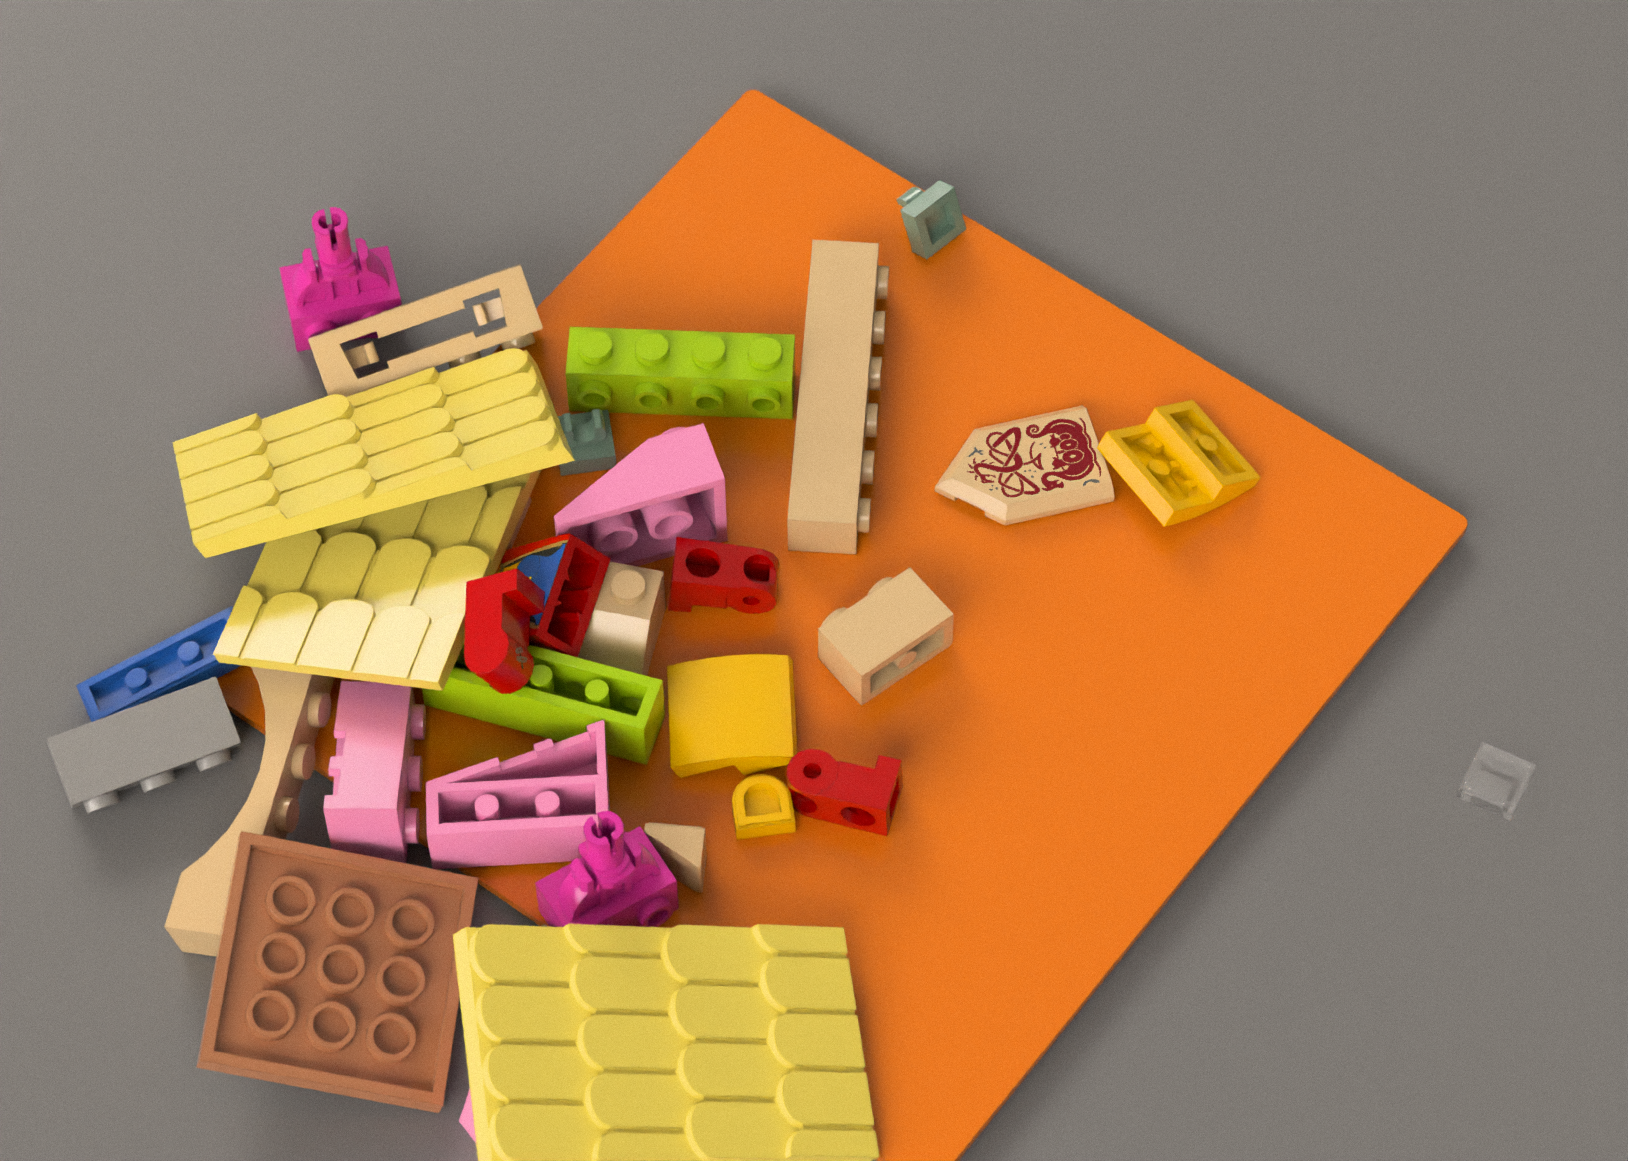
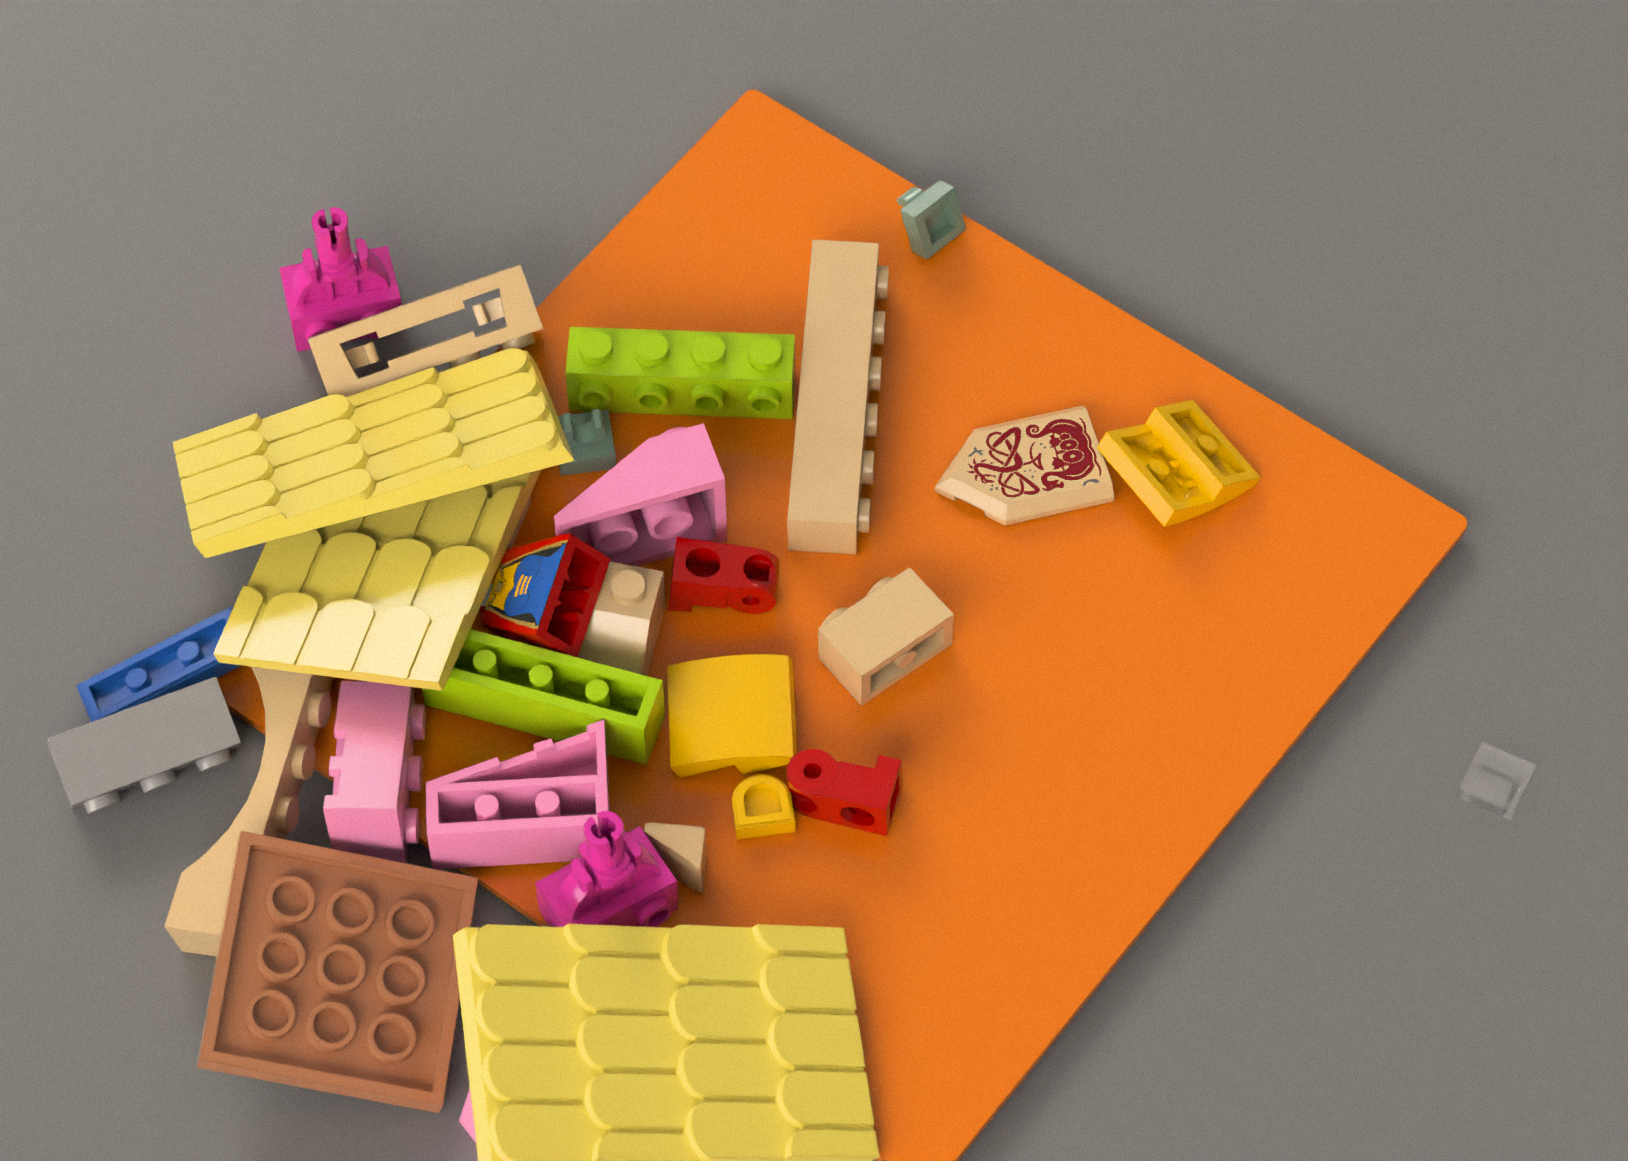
(498, 628): red leg -> none

